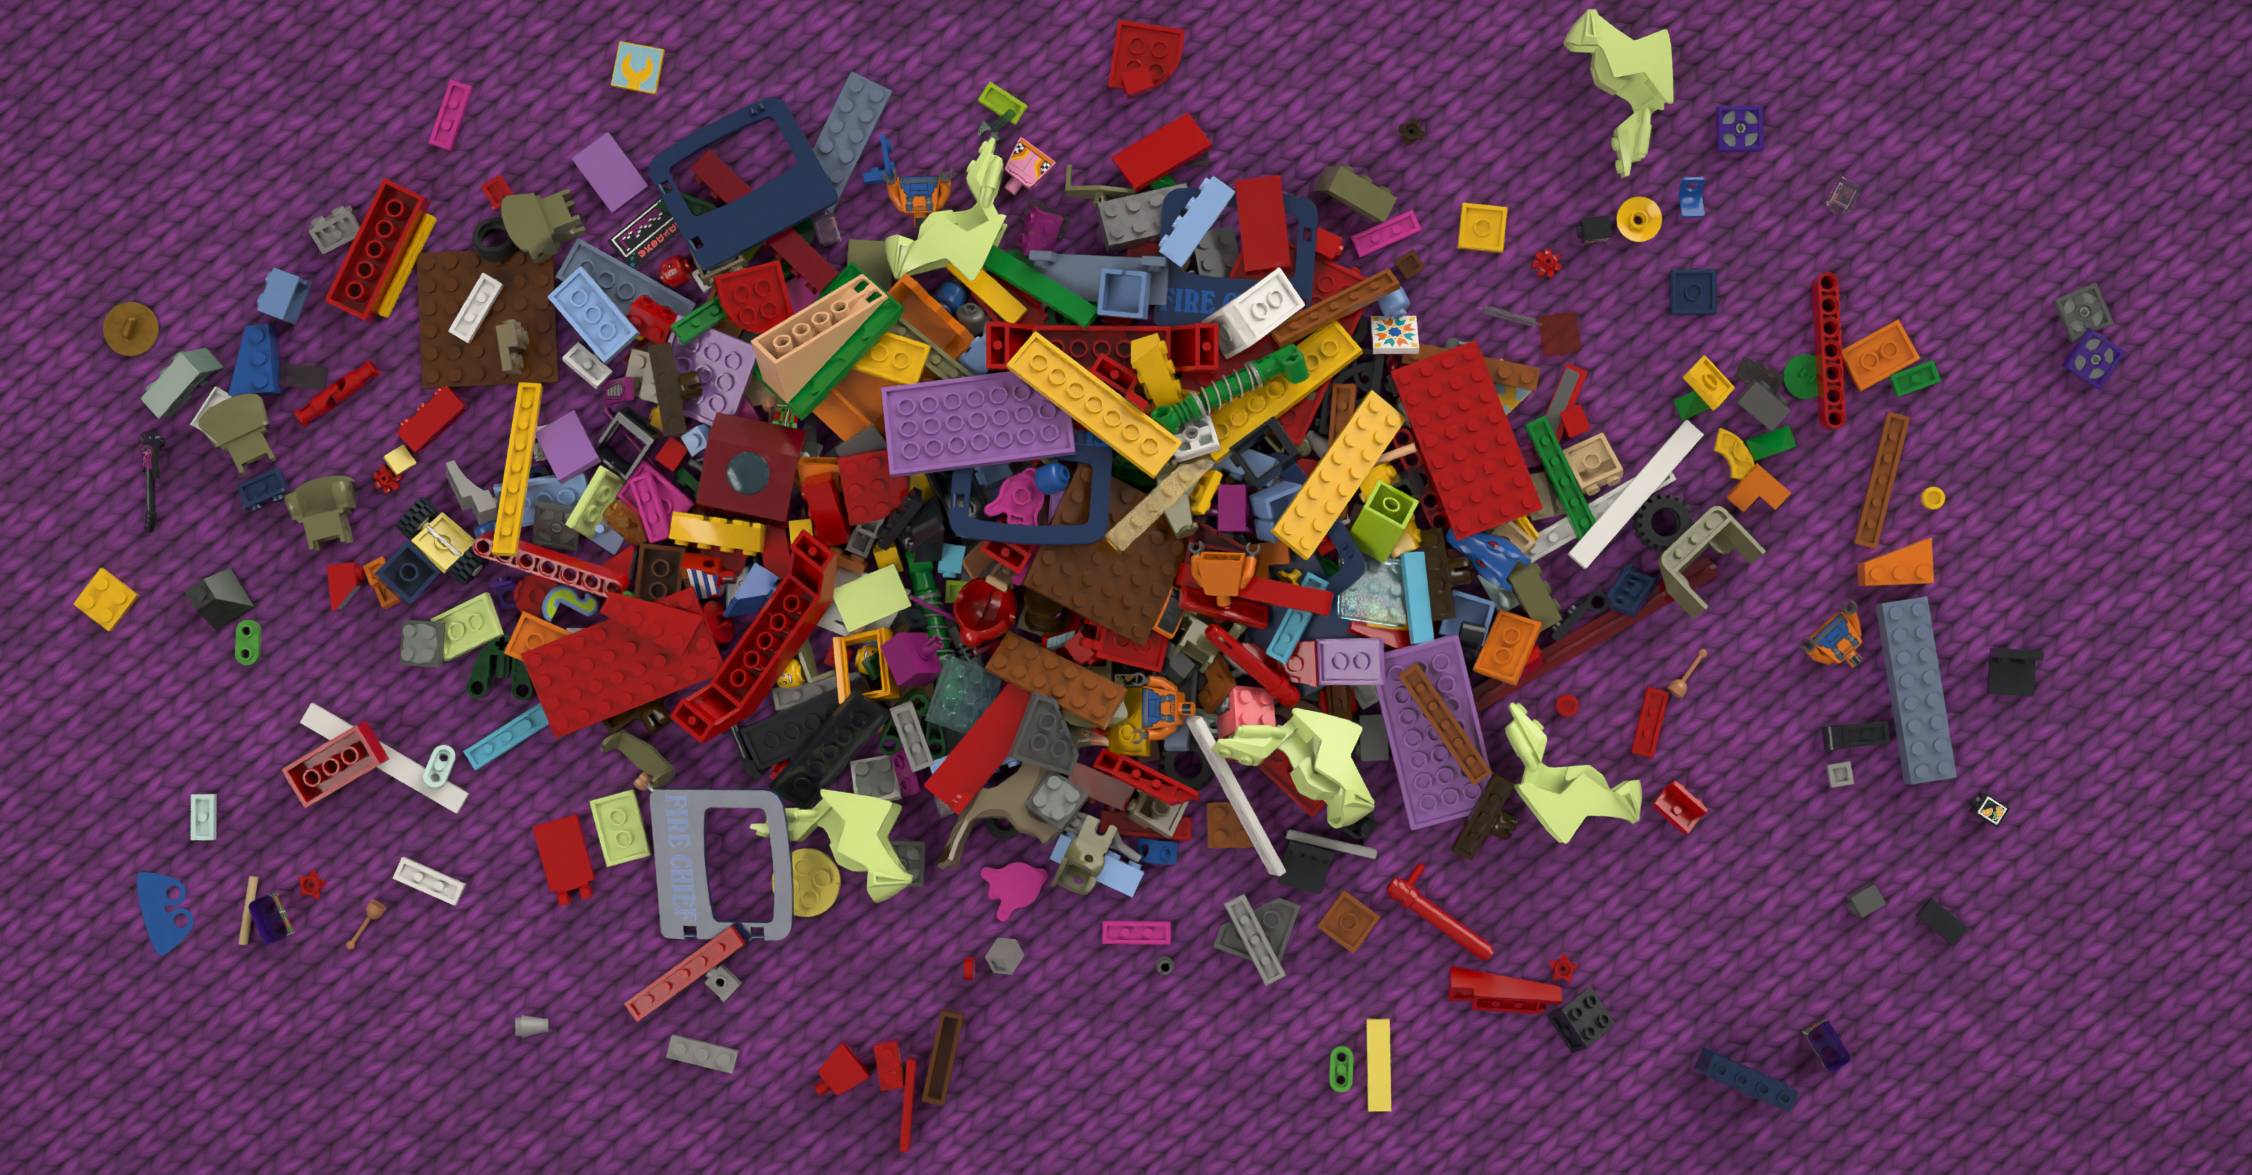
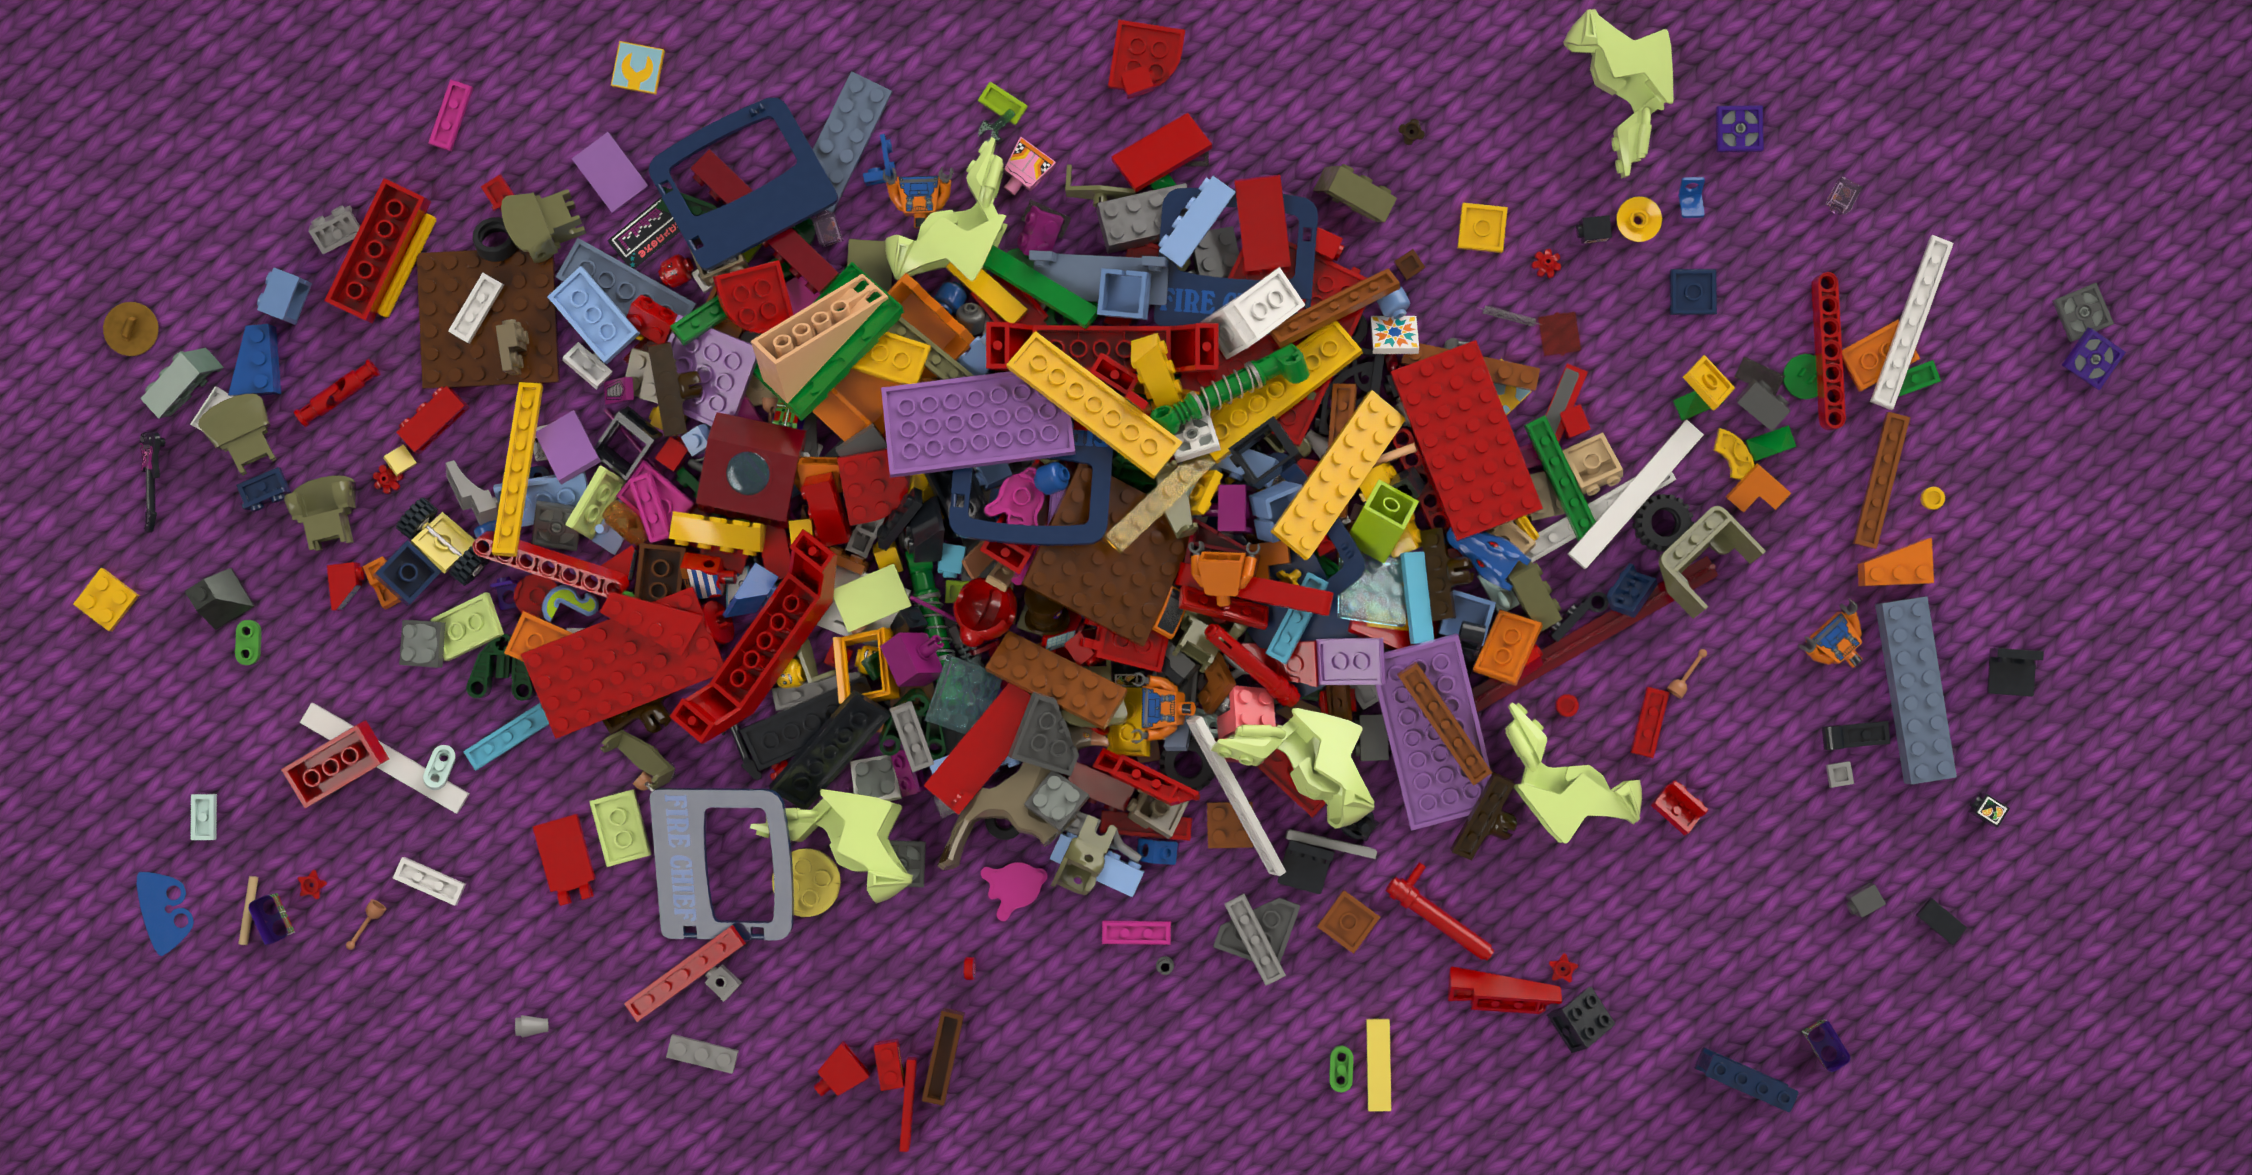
(303, 376): clear smoke tile -> none
(1004, 956): light grey panel -> none
(1385, 234): dark pink tile -> none
(1911, 322): none -> white tile

